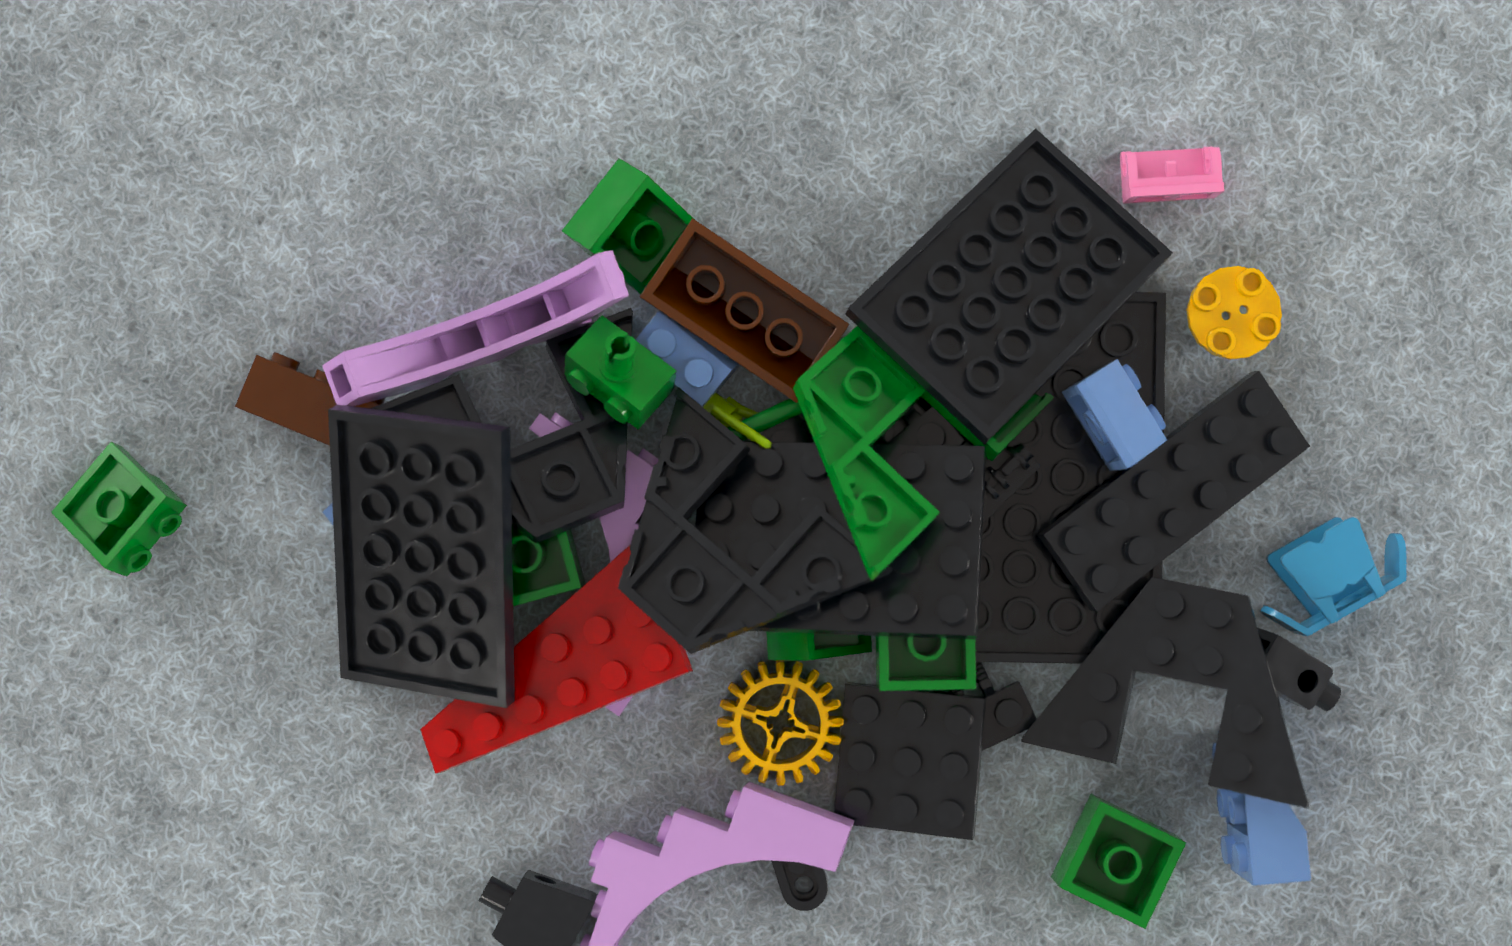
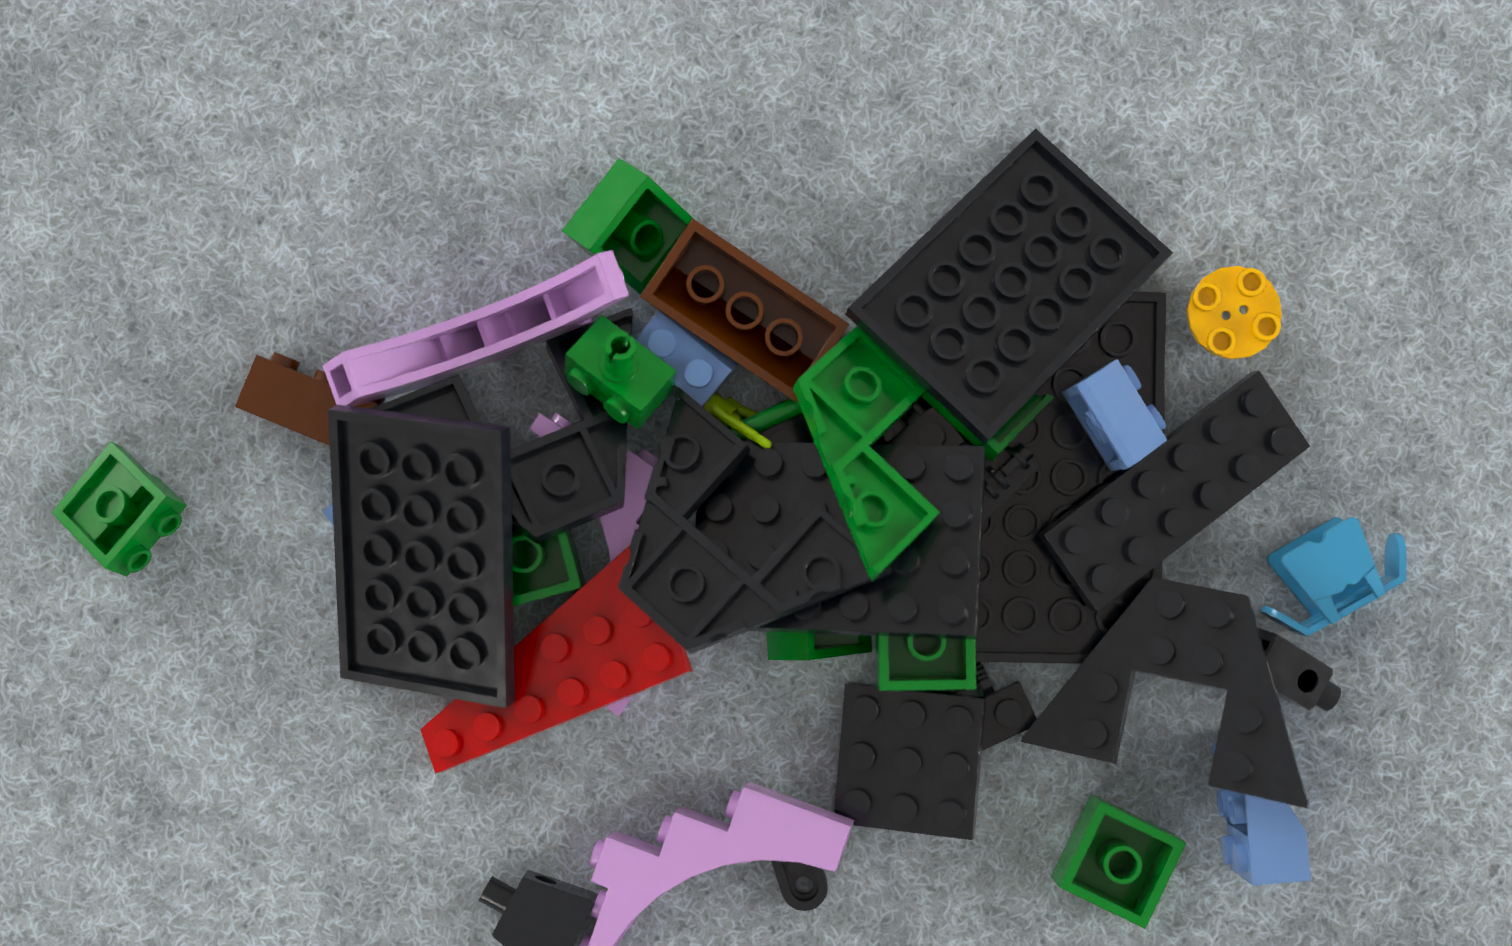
(768, 760): yellow gear -> none
(1171, 175): bright pink hinge -> none

